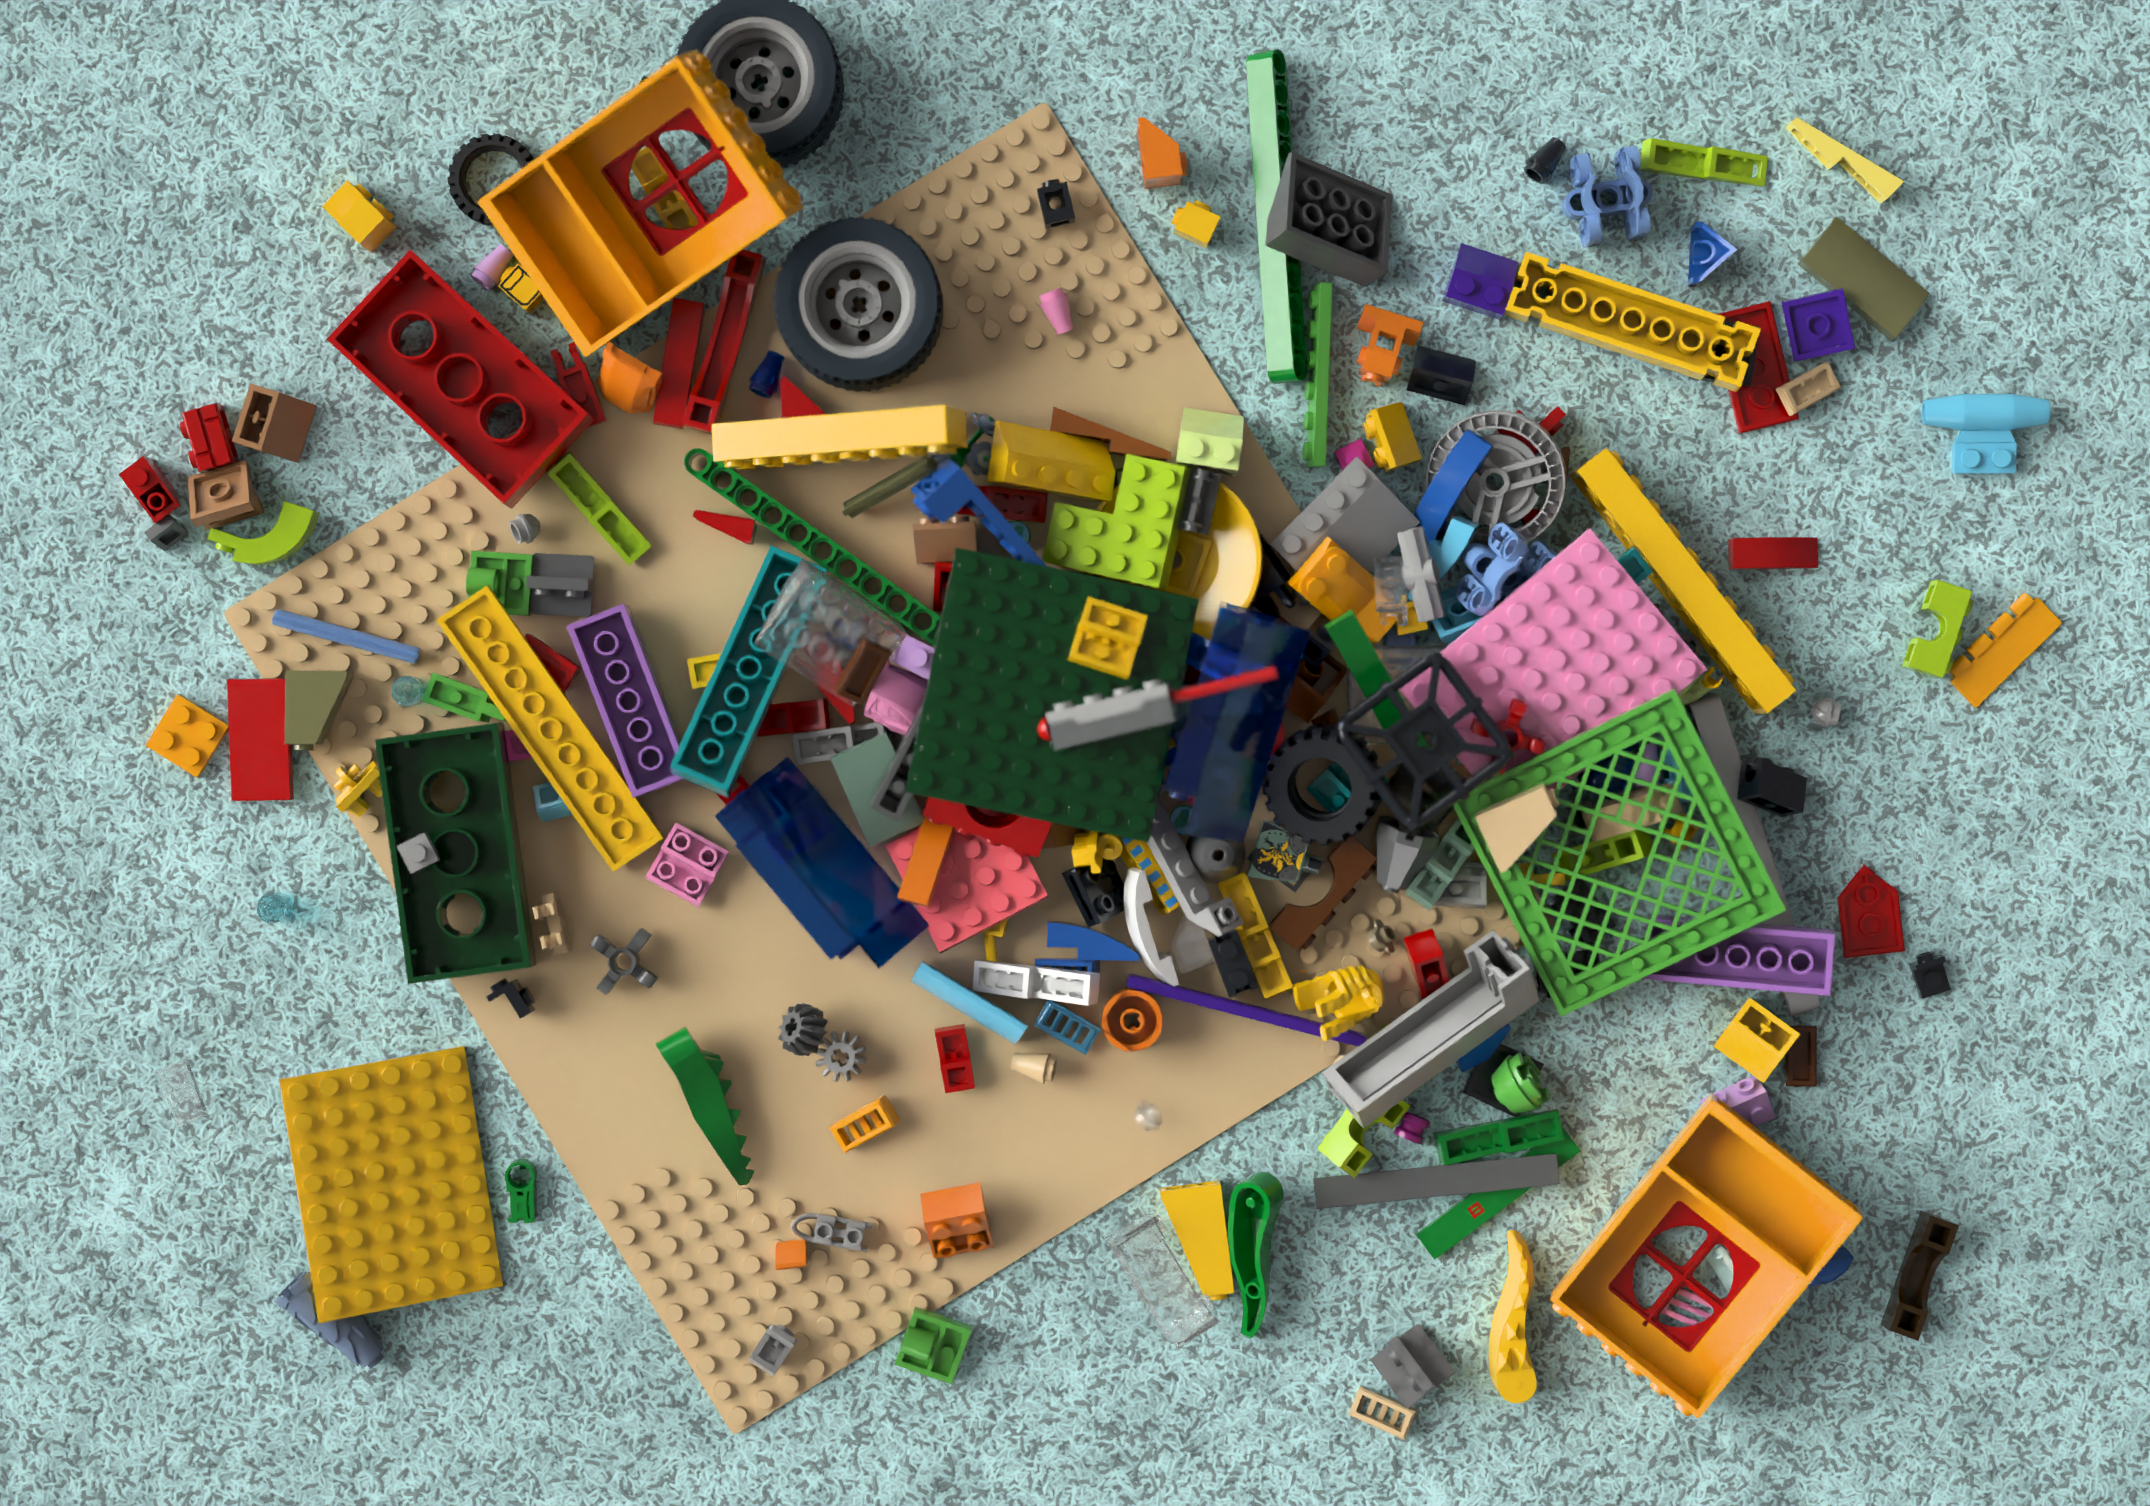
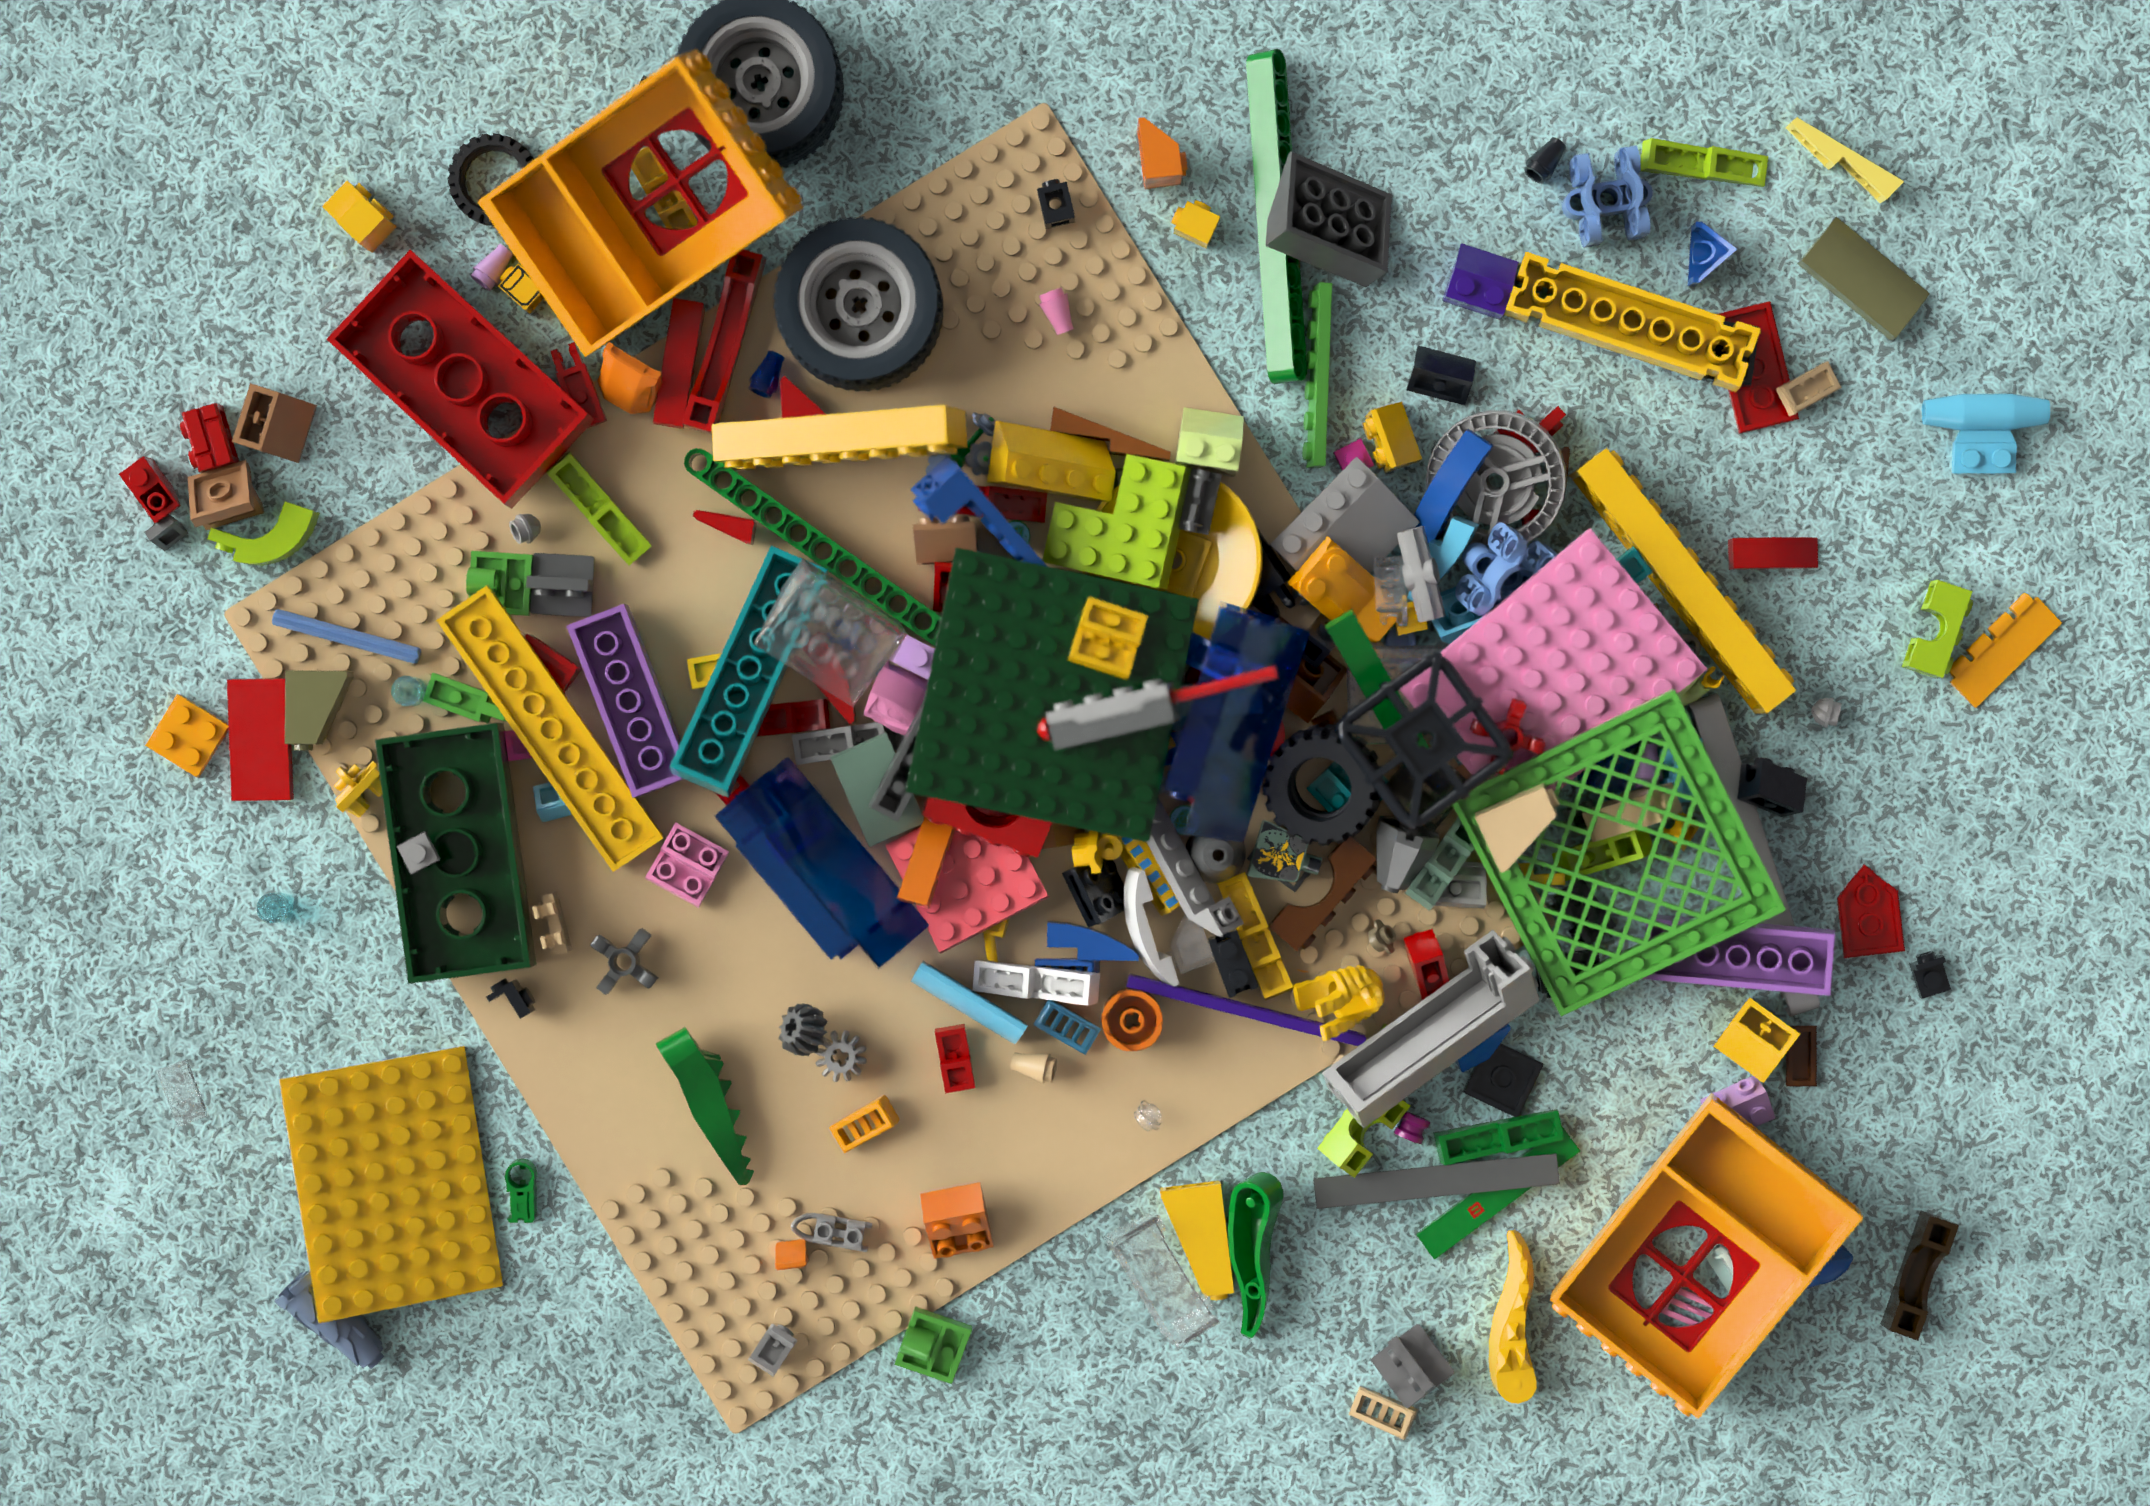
(862, 671): reddish brown tile -> none
(889, 486): olive axle -> none
(1380, 363): orange tile -> none
(1518, 1084): bright green cone -> none
(1818, 324): dark purple plate -> none

